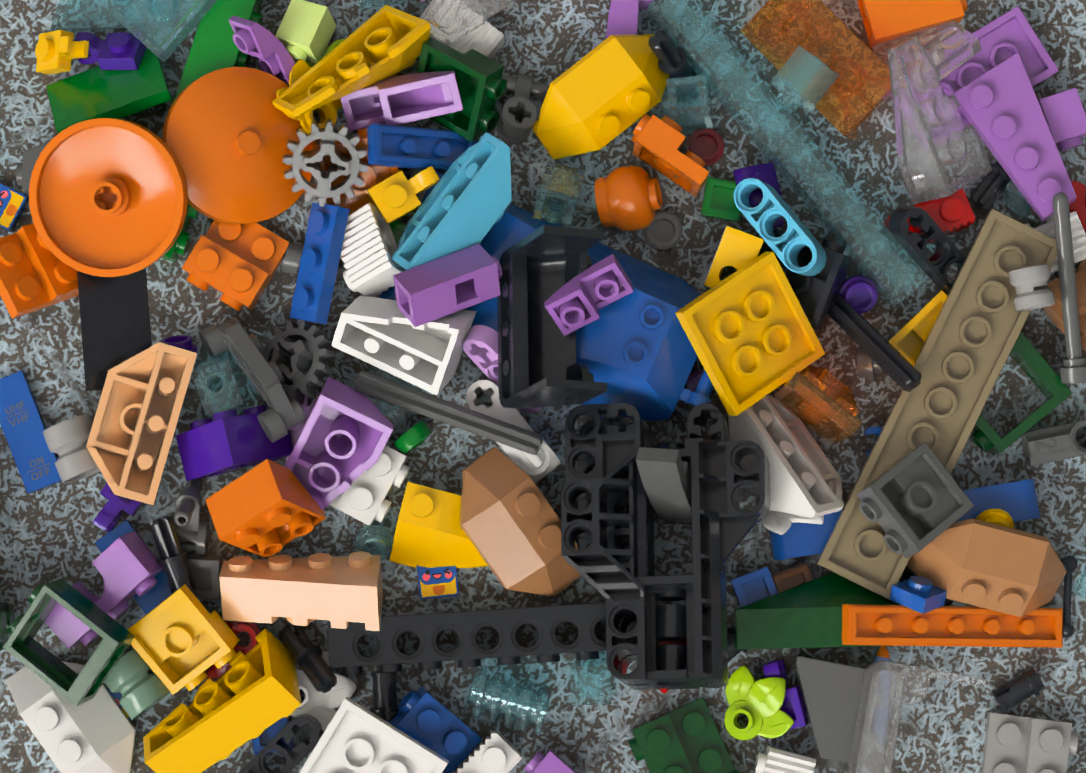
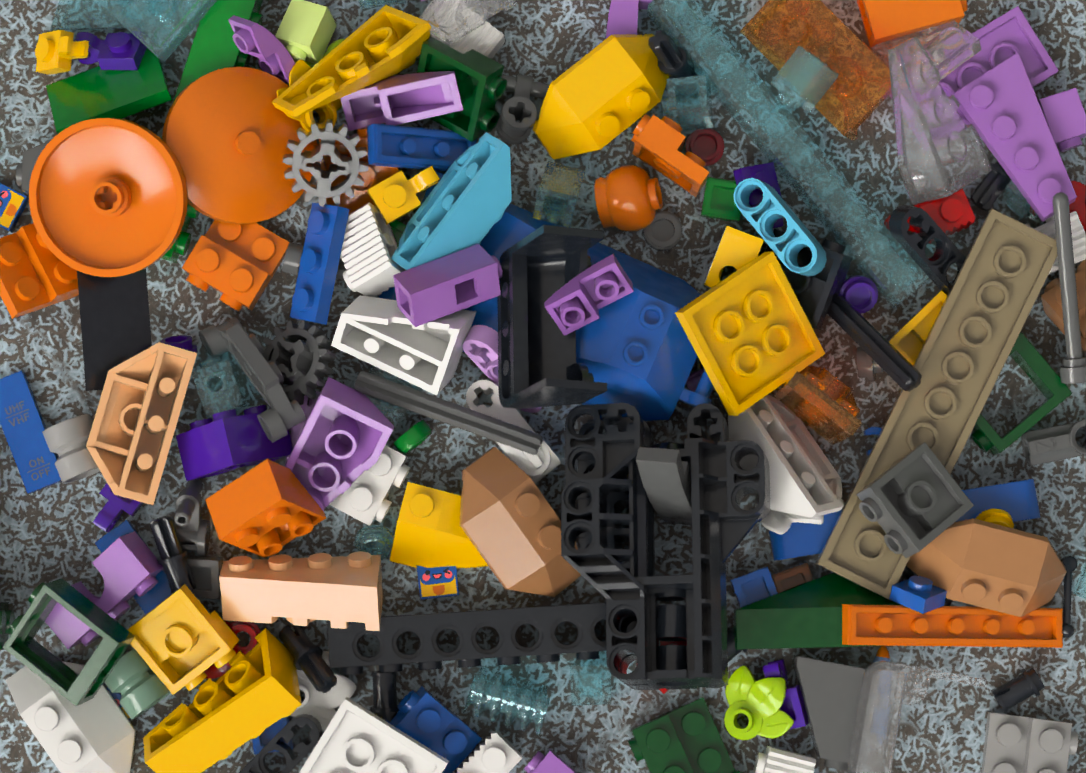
(1031, 288): light grey wheel -> none

